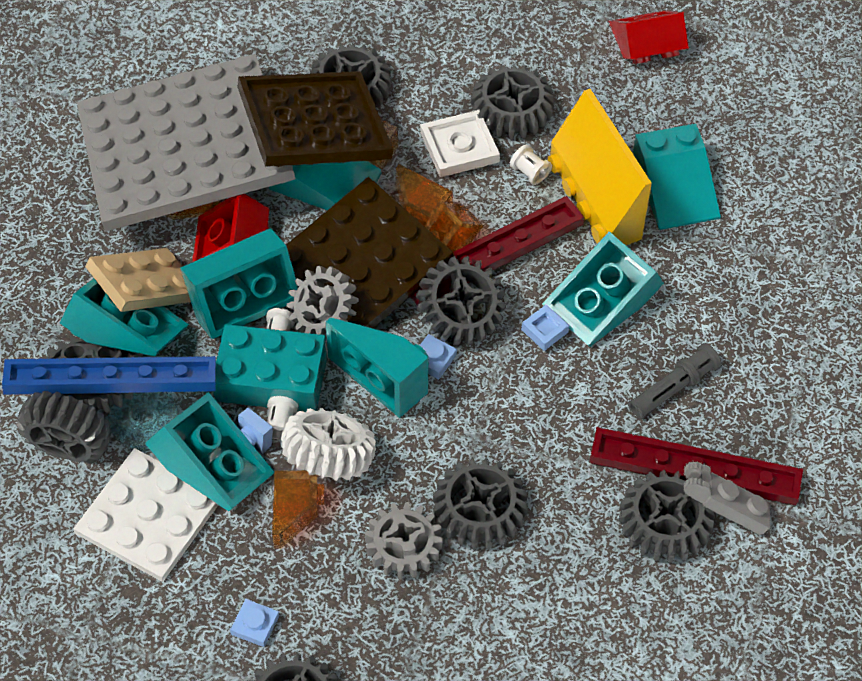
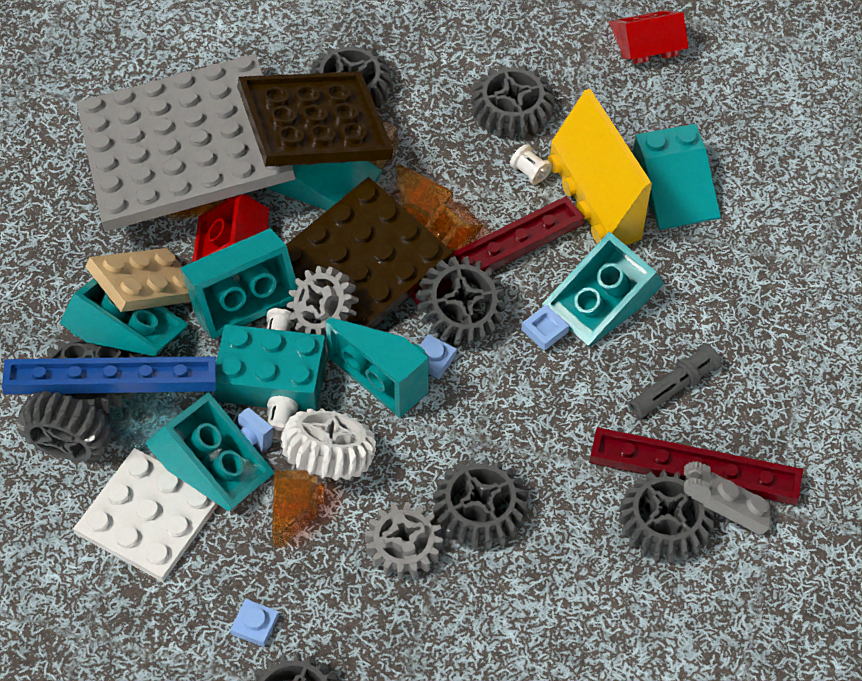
(459, 143): white plate -> none

